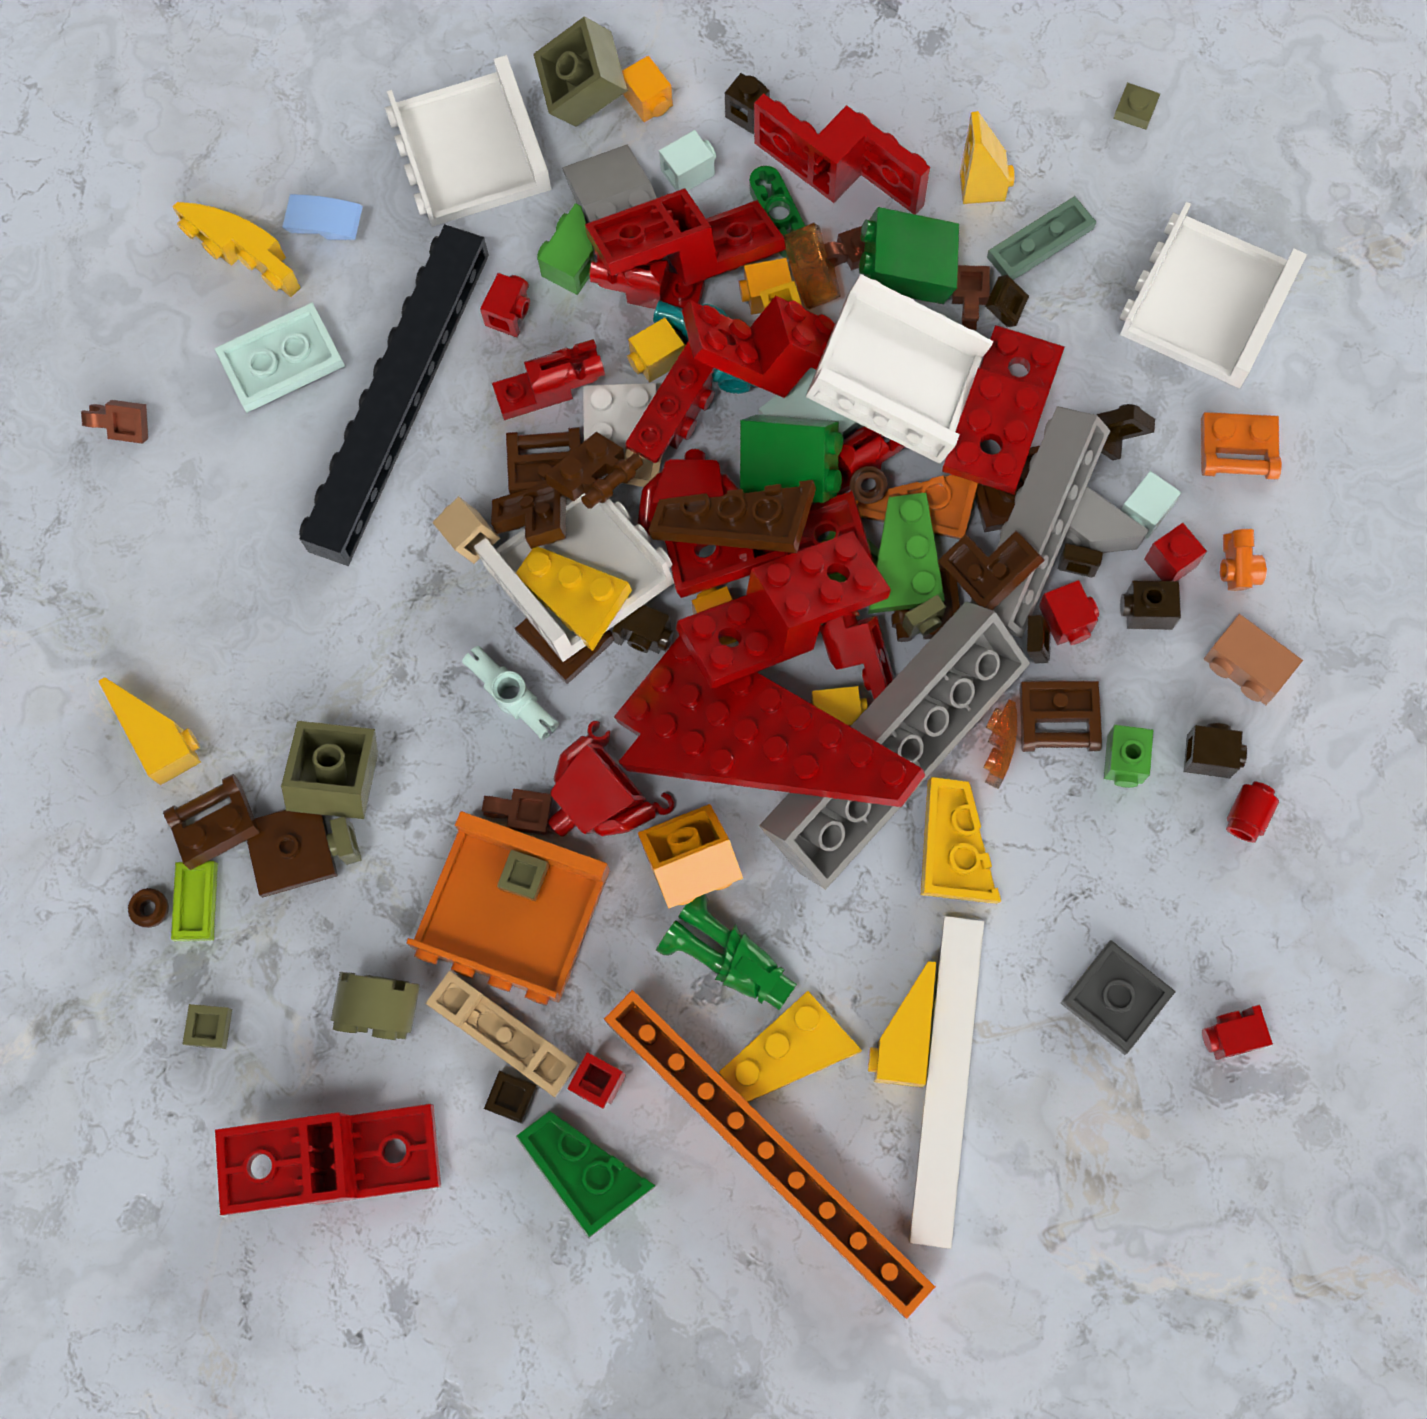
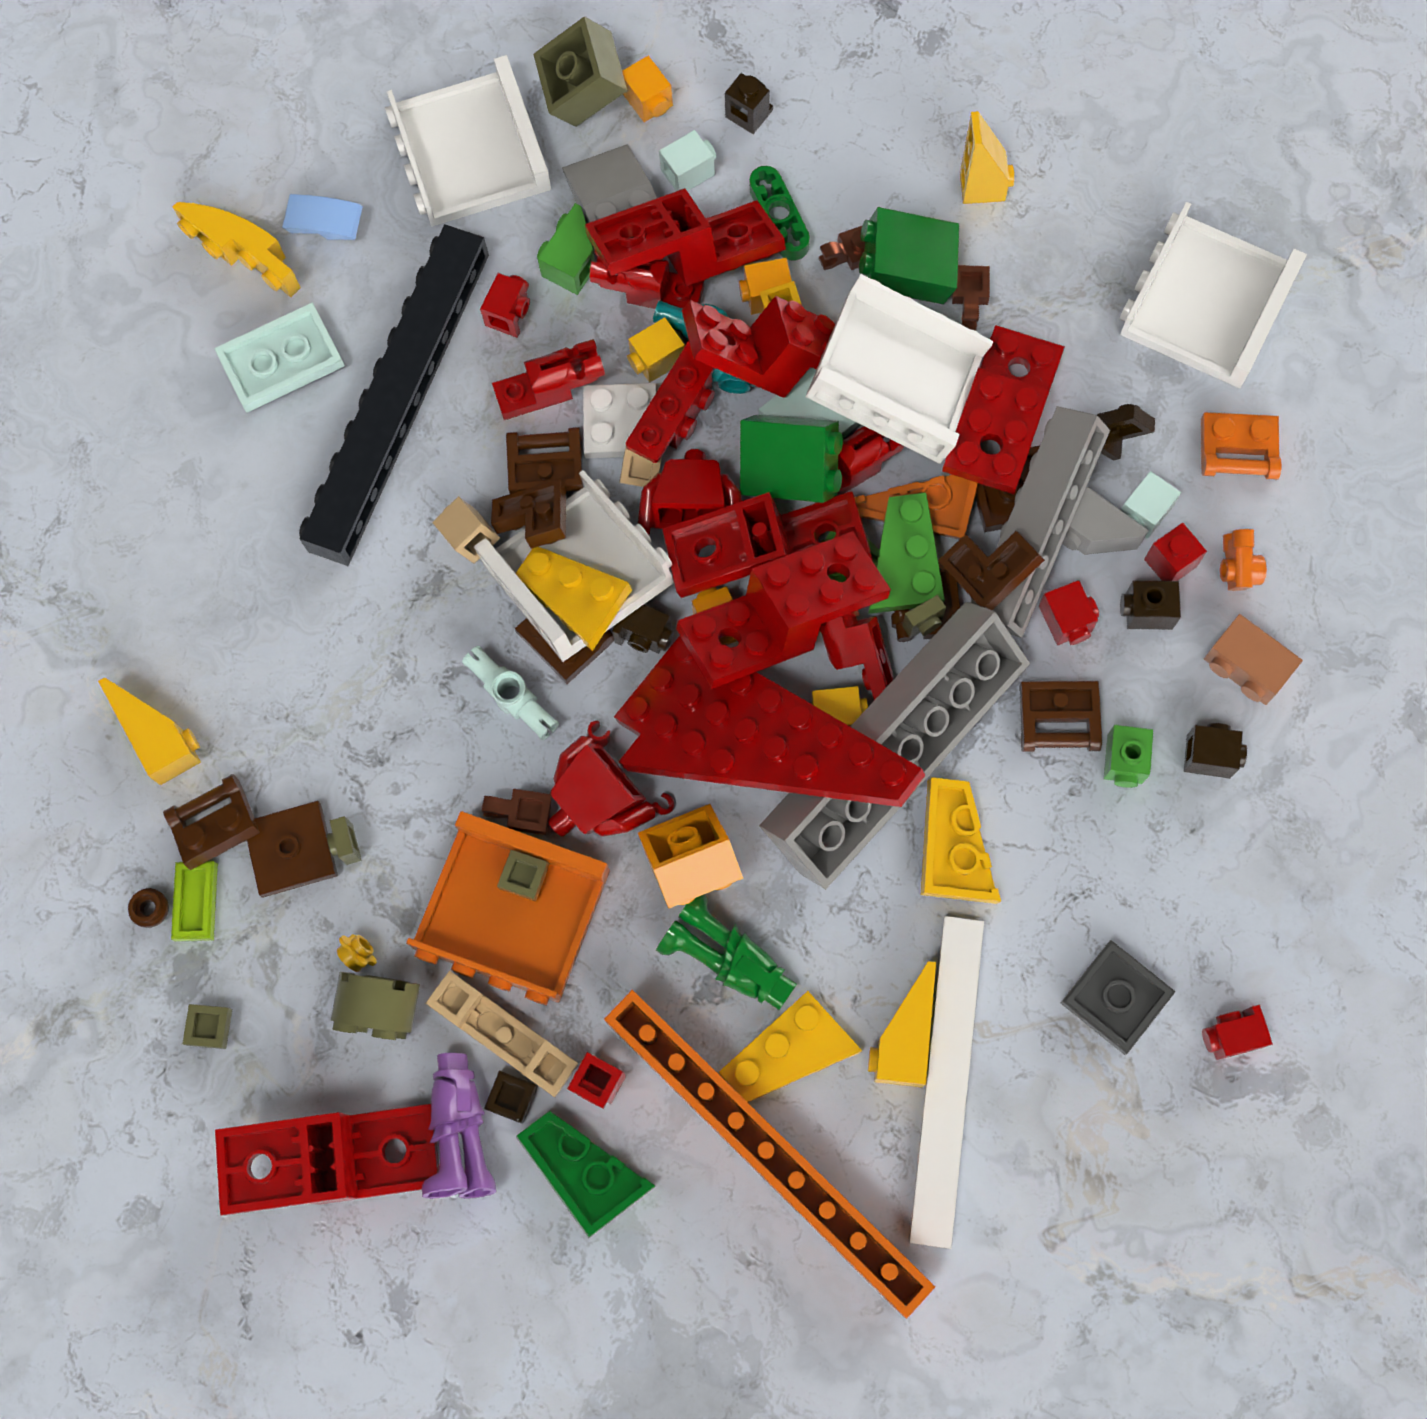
(122, 420): copper plate -> none
(330, 770): olive brick -> none
(355, 952): none -> yellow plate
(456, 1111): none -> medium lavender piece
(587, 464): reddish brown plate -> none
(738, 519): reddish brown wing -> none
(810, 266): clear orange slope -> none
(841, 153): red bracket -> none
(868, 496): reddish brown plate -> none
(1004, 732): clear orange slope -> none
(1007, 301): dark brown tile -> none
(1038, 639): dark brown tile -> none
(1041, 239): sand green plate -> none
(1080, 560): dark brown tile -> none
(1136, 106): olive plate -> none
(1252, 811): red brick -> none

